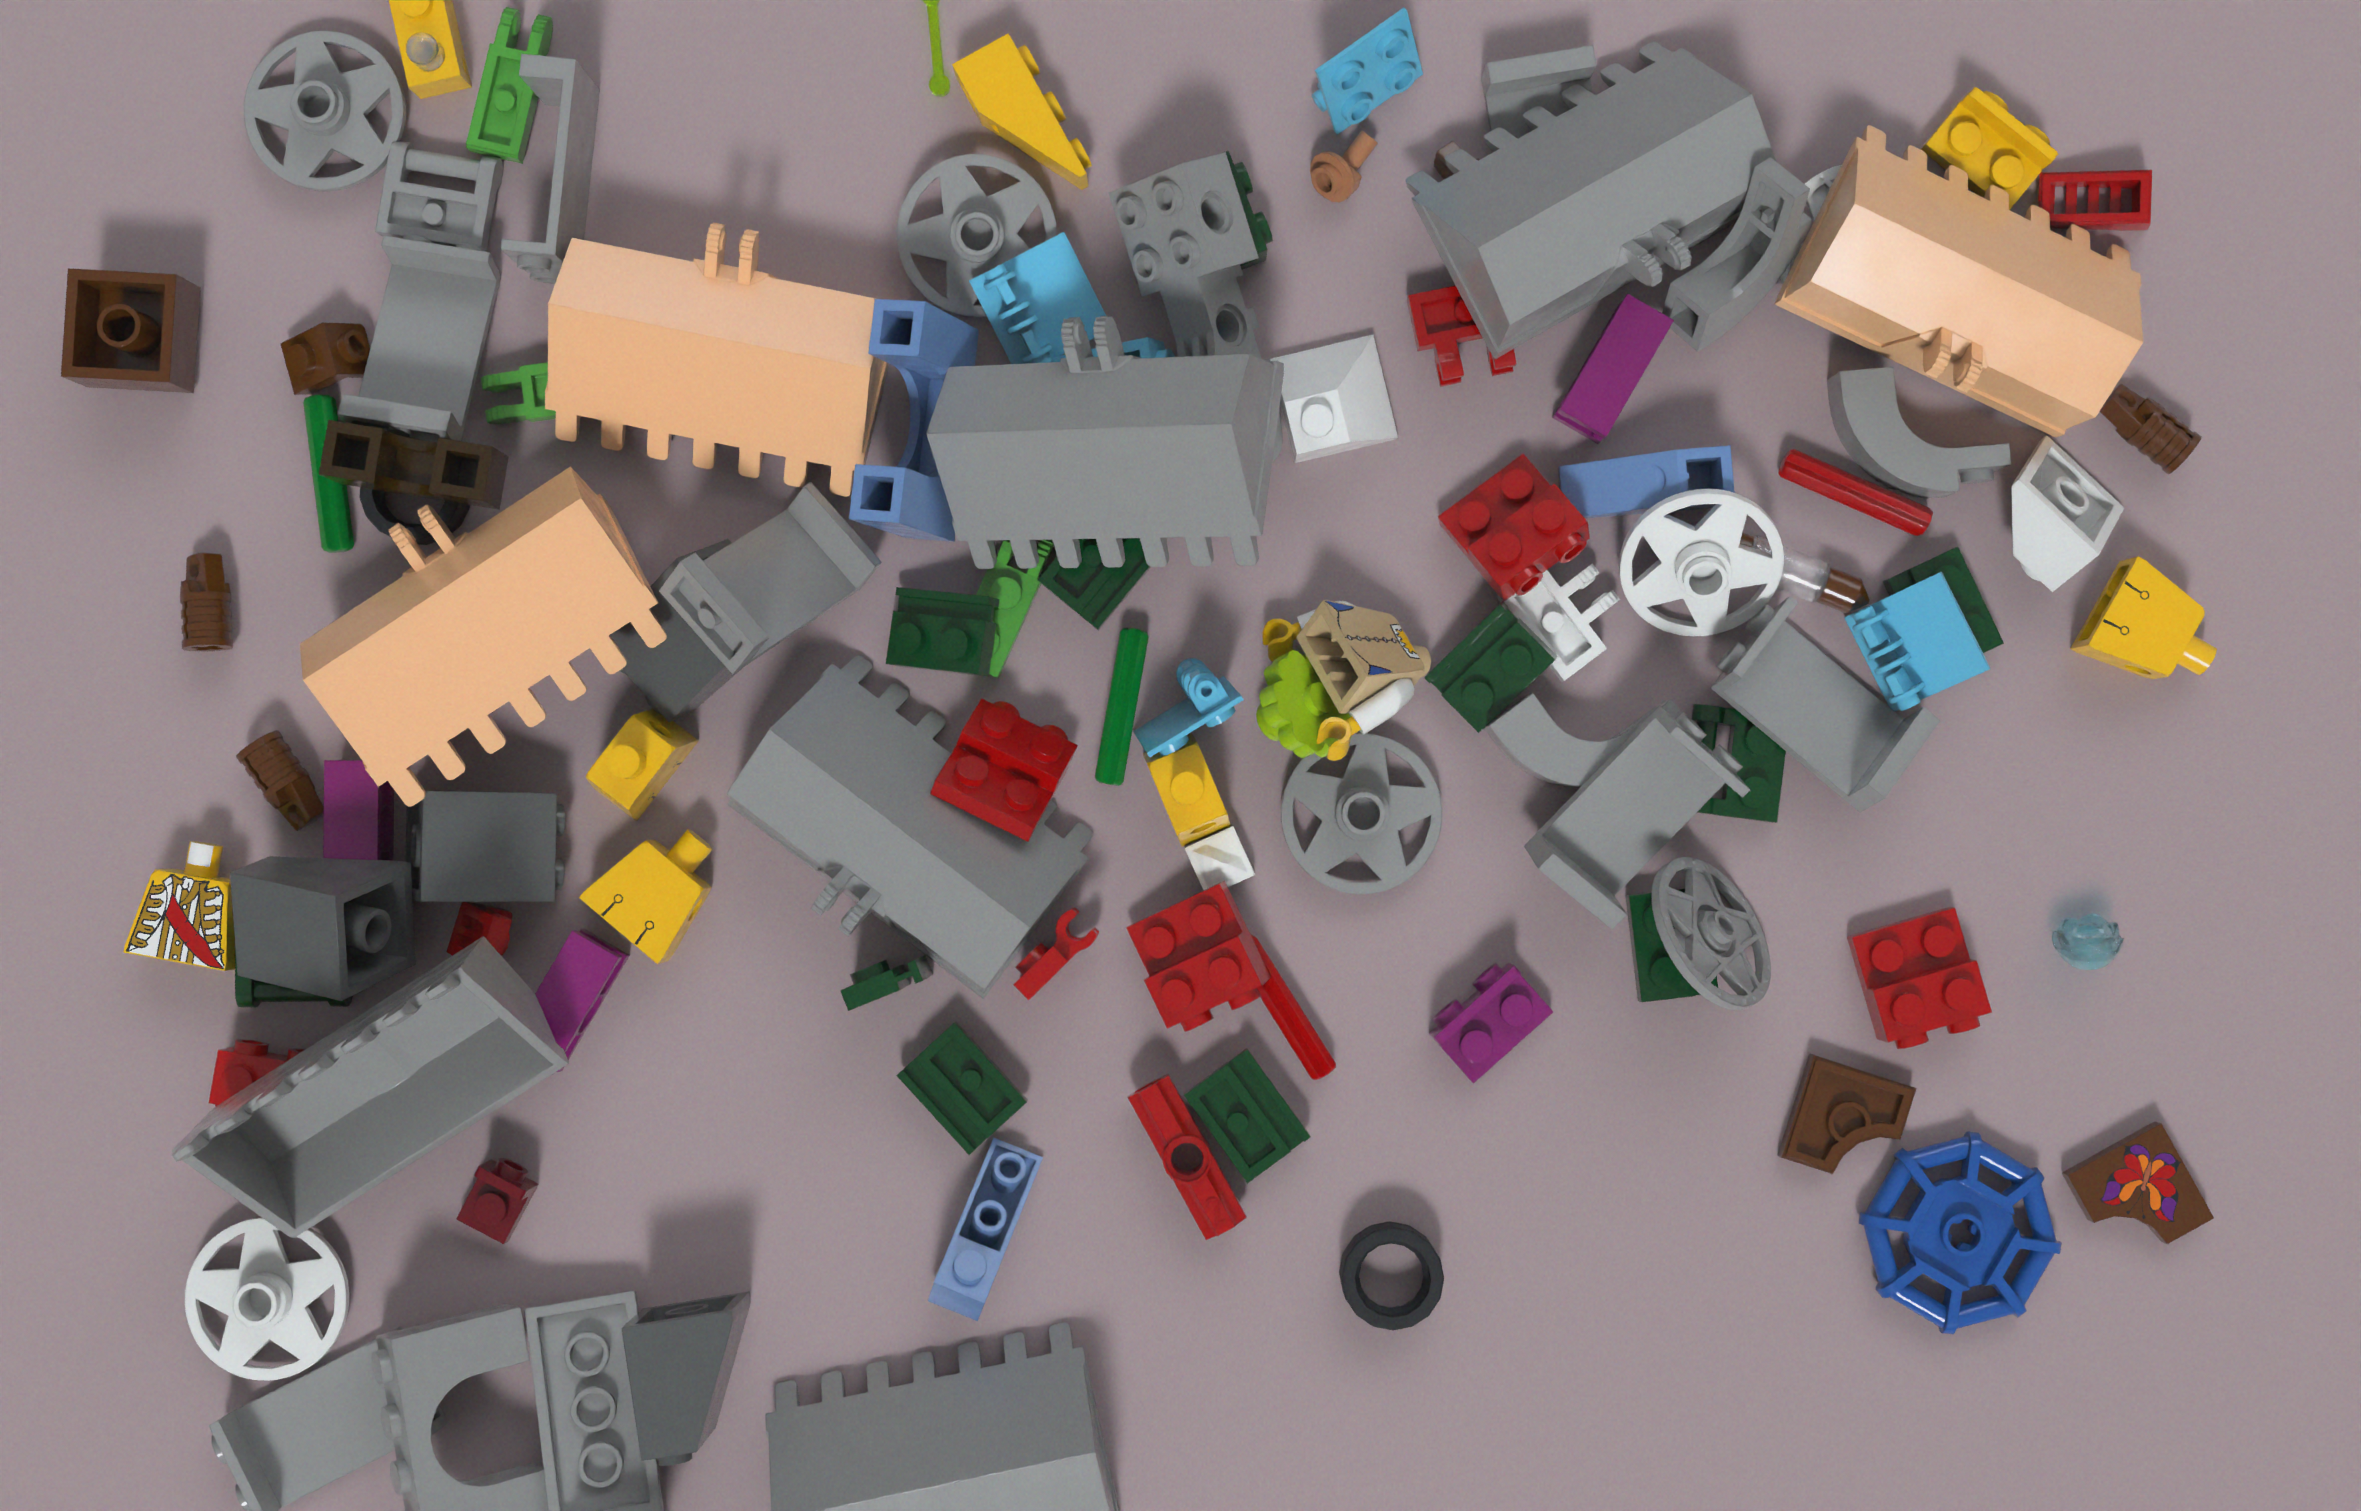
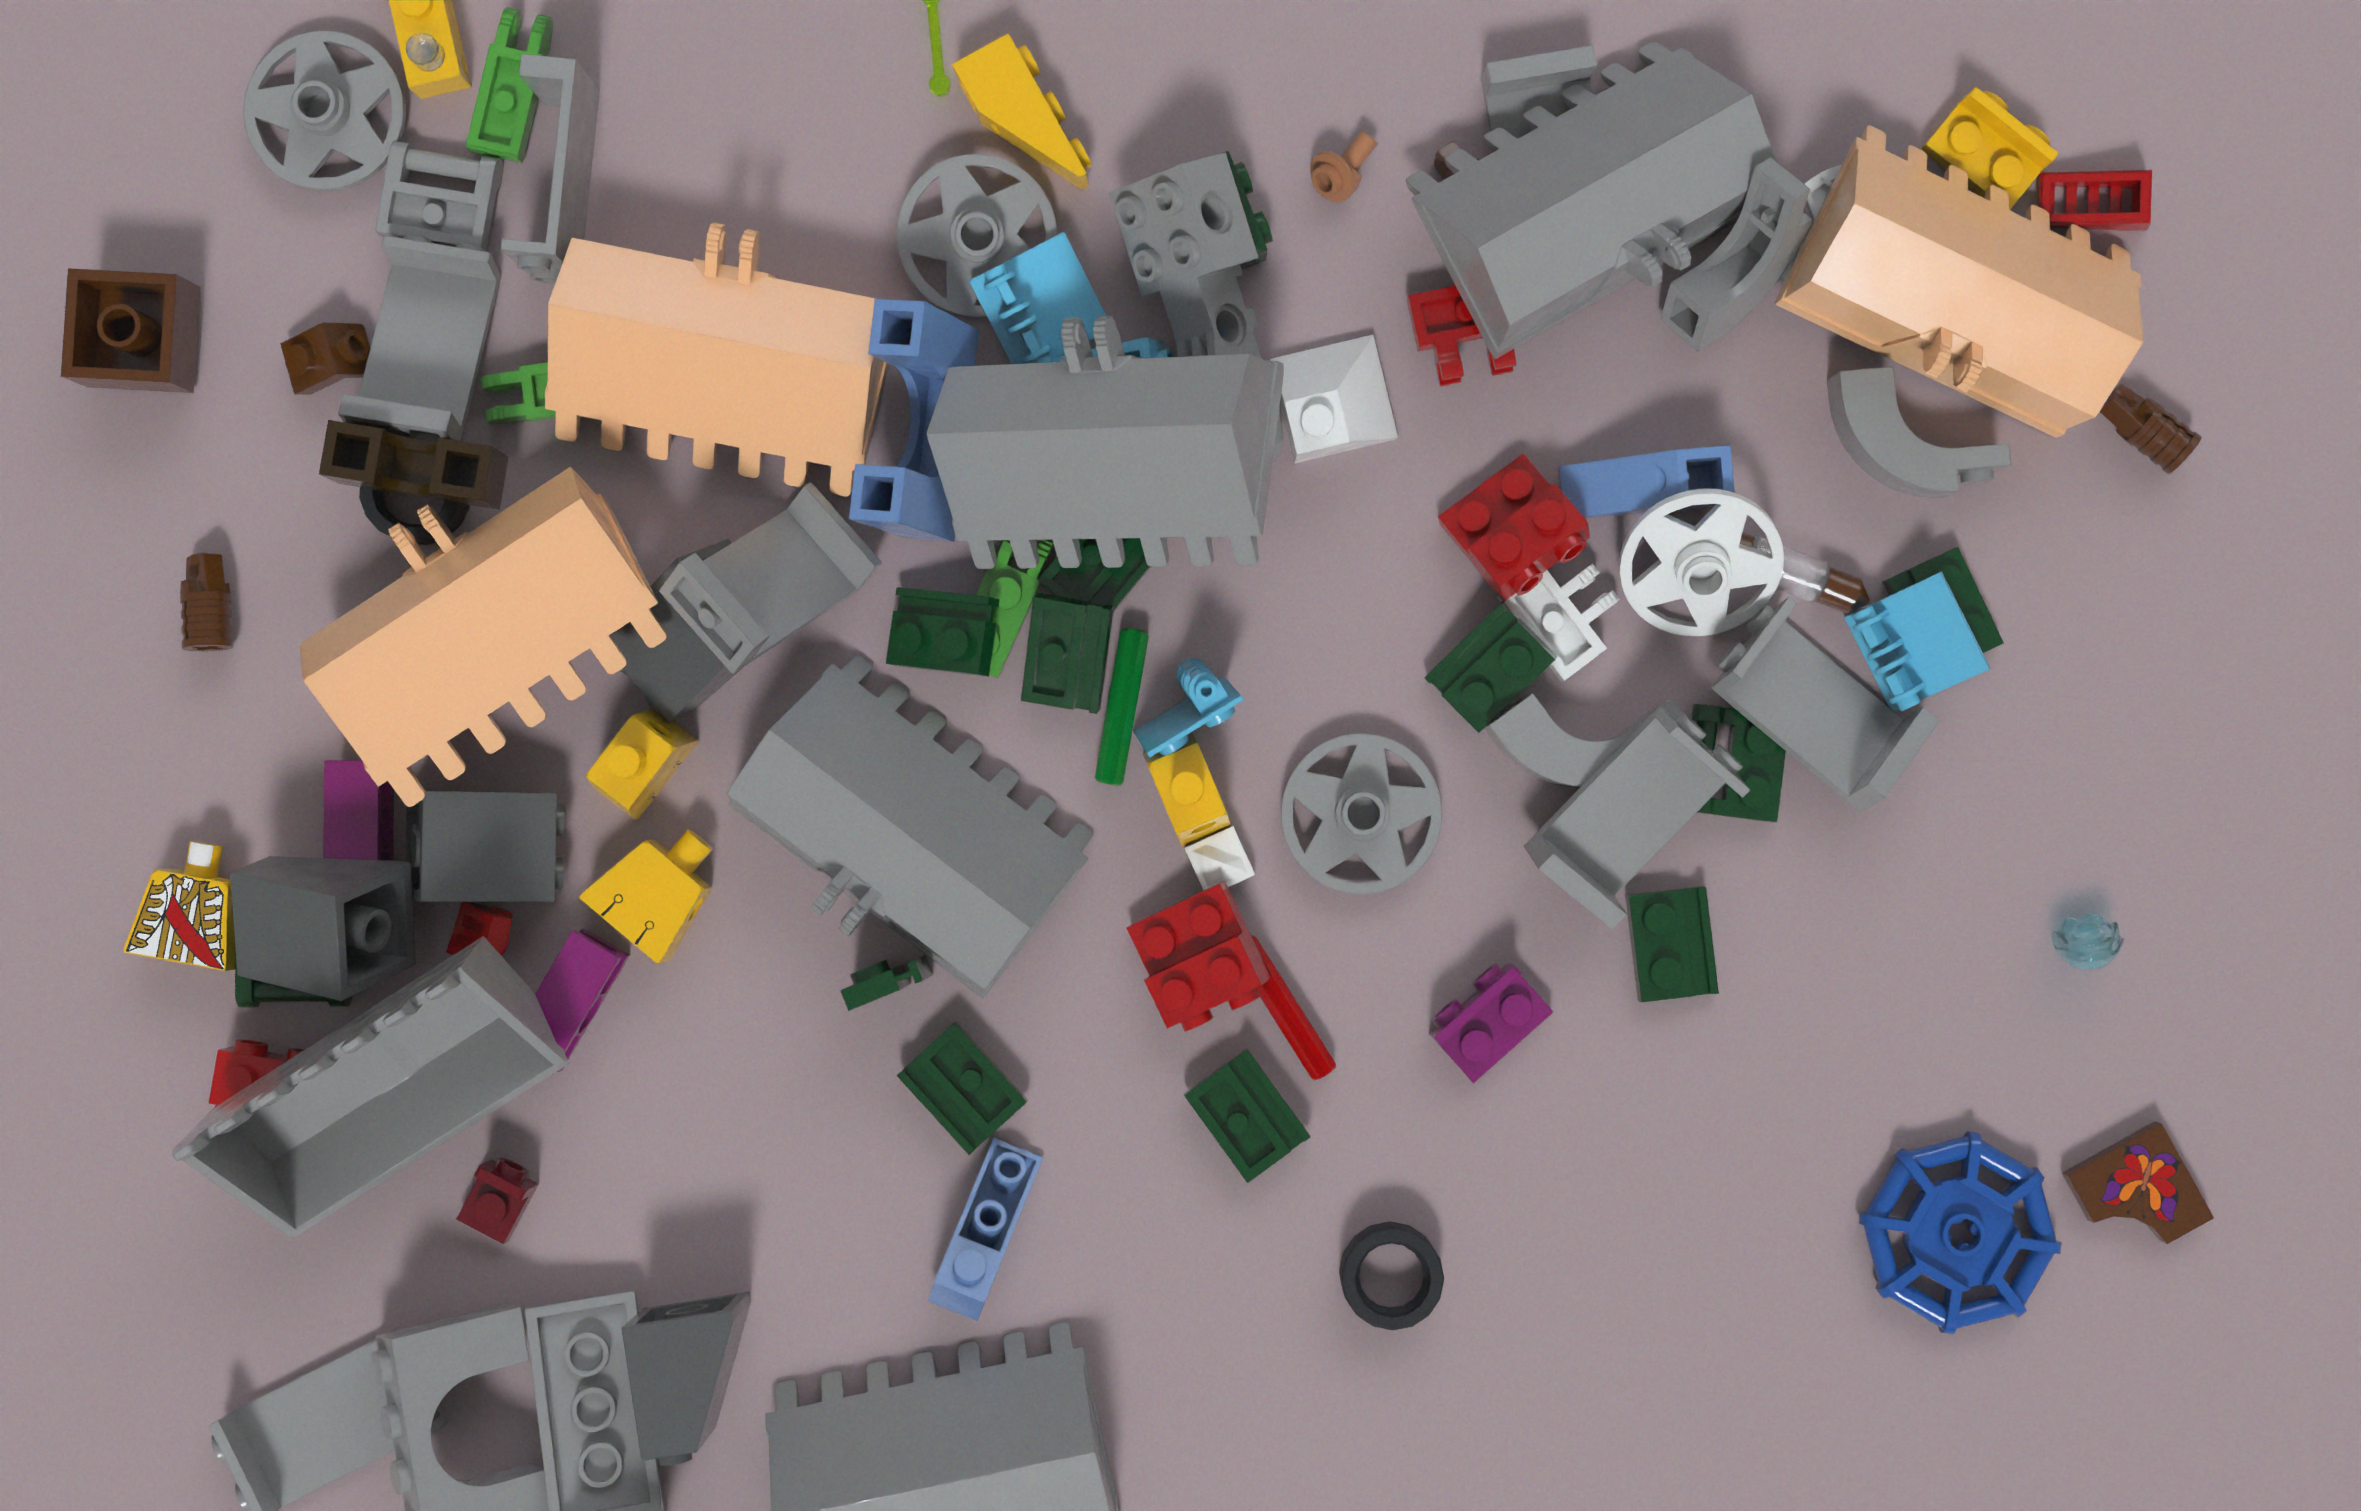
(266, 1300): white wheel -> none
(282, 779): reddish brown hinge -> none
(330, 497): green axle -> none
(1005, 768): red plate -> none
(1044, 963): red plate -> none
(1067, 653): none -> dark green plate
(1203, 1187): red piece -> none
(1295, 705): lime plant -> none
(1360, 661): tan torso -> none
(1368, 72): medium azure hinge -> none
(1613, 369): magenta piece -> none
(1710, 936): light grey wheel -> none
(1839, 1110): reddish brown tile -> none
(1855, 492): red axle -> none
(1919, 978): red plate -> none
(2058, 516): white slope -> none
(2144, 624): yellow torso -> none

